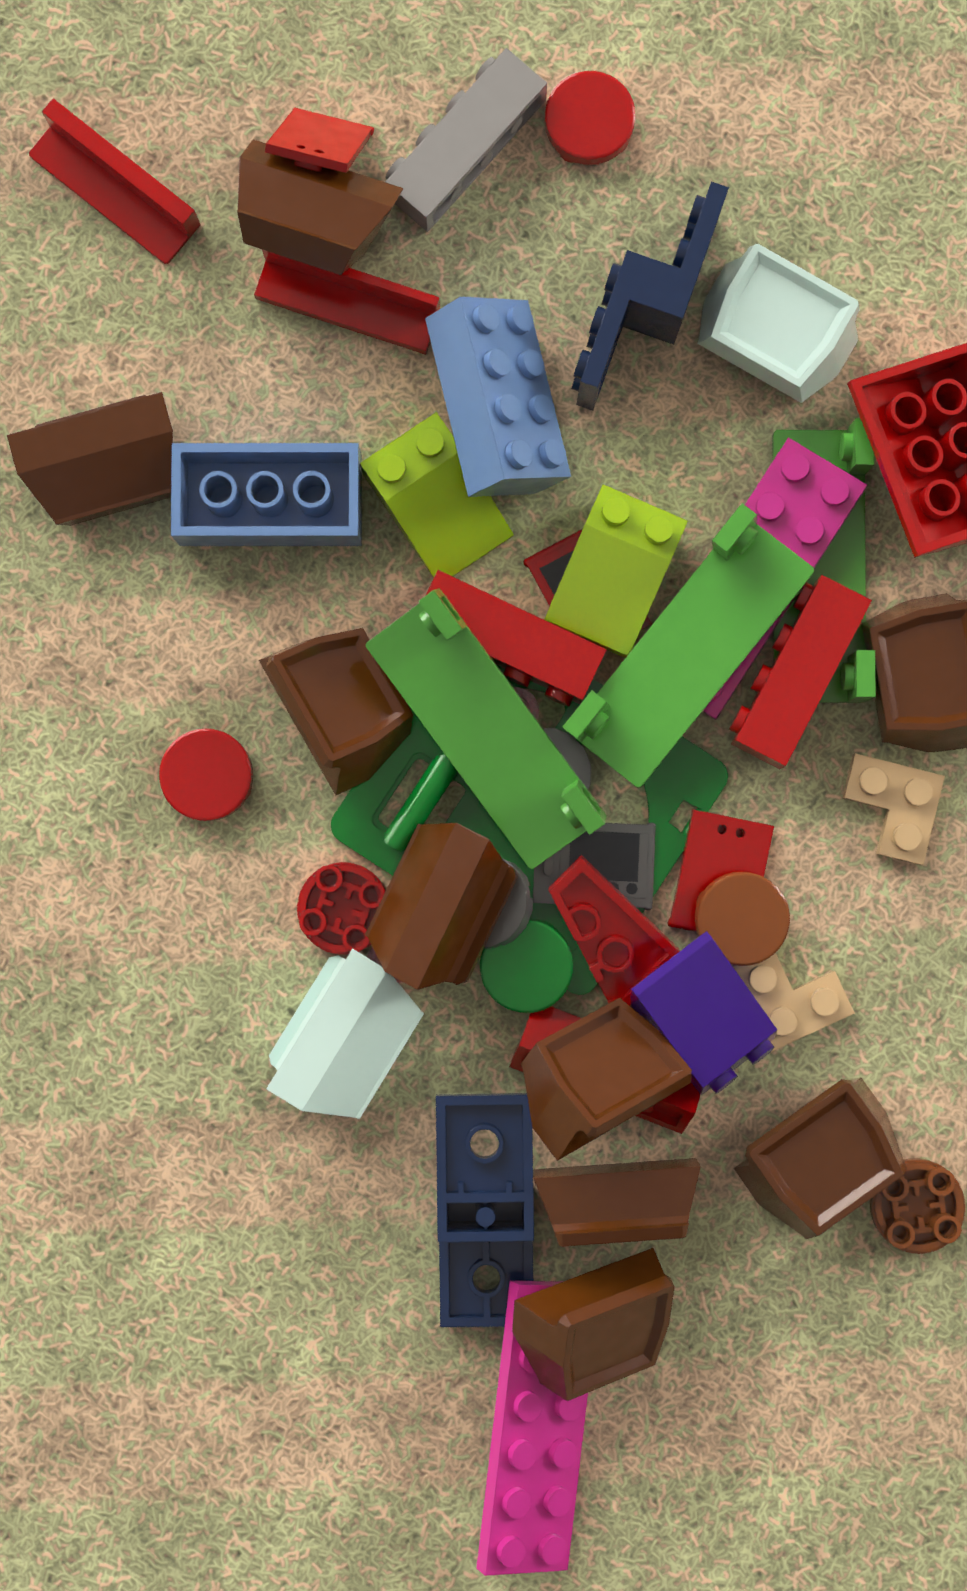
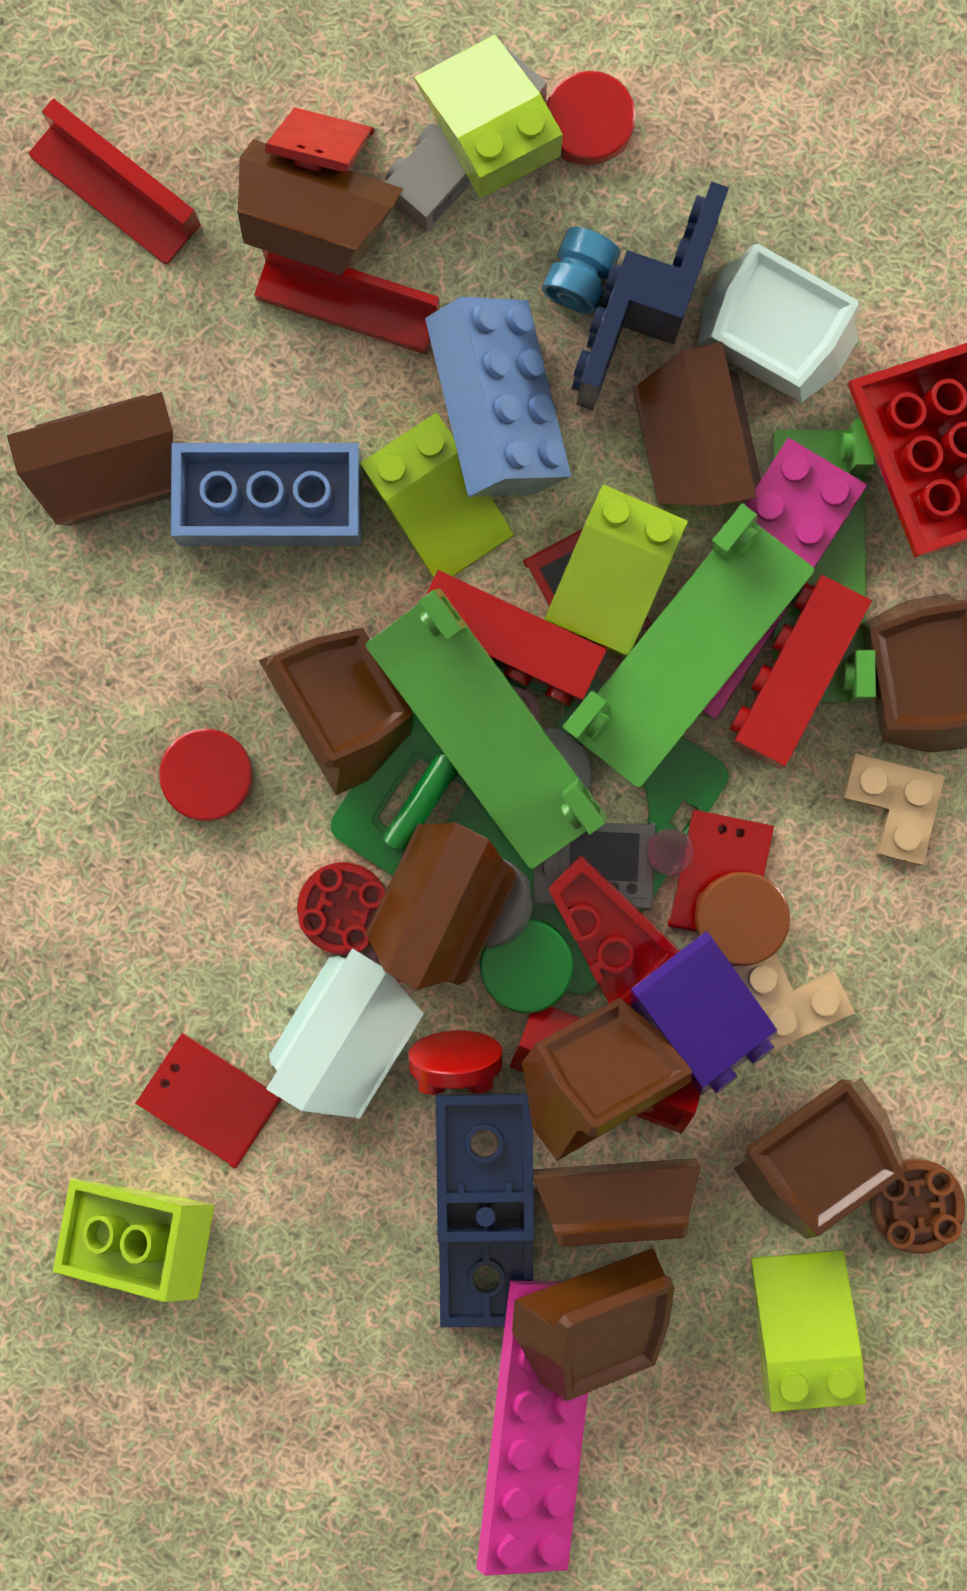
(134, 1240): none -> lime slope
(208, 1100): none -> red container
(455, 1061): none -> red tile
(491, 115): none -> lime slope
(584, 262): none -> dark azure wheel
(670, 851): none -> clear pink plate
(697, 430): none -> reddish brown helmet
(807, 1331): none -> lime slope

